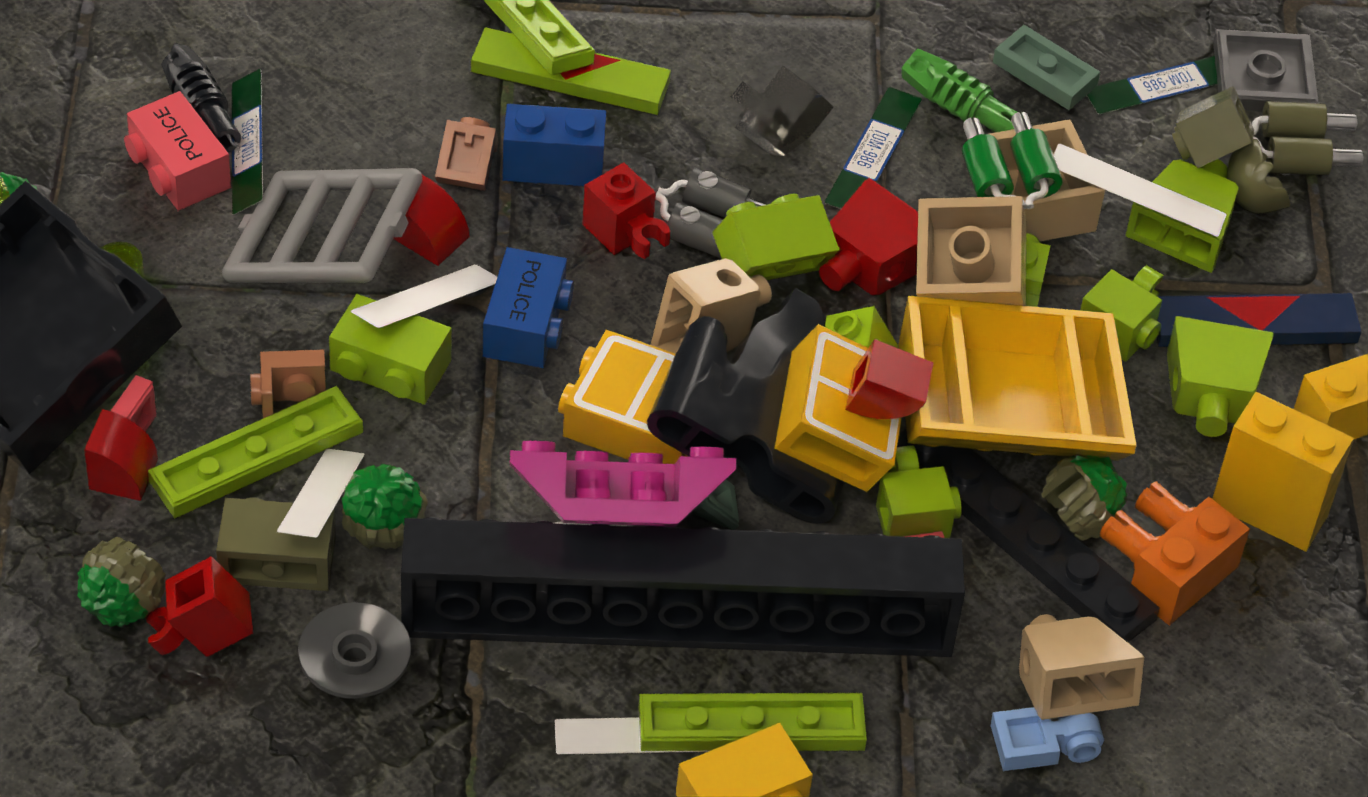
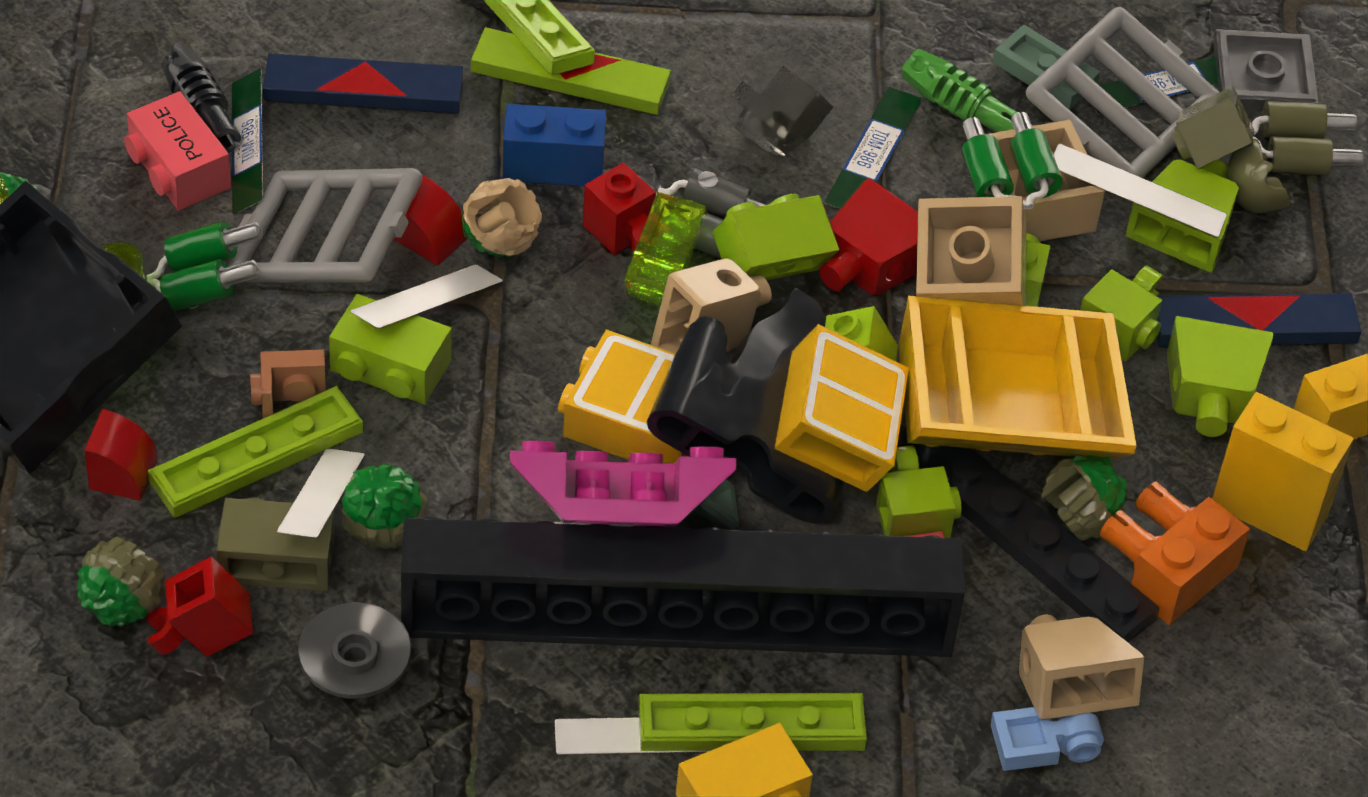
(138, 402): coral tile -> none
(200, 266): none -> green piece
(363, 83): none -> dark blue tile
(466, 153): nougat bracket -> none
(501, 217): none -> tan piece
(526, 308): blue brick -> none
(663, 246): none -> clear neon green plate
(888, 383): red brick -> none
(1095, 44): none -> light grey bar

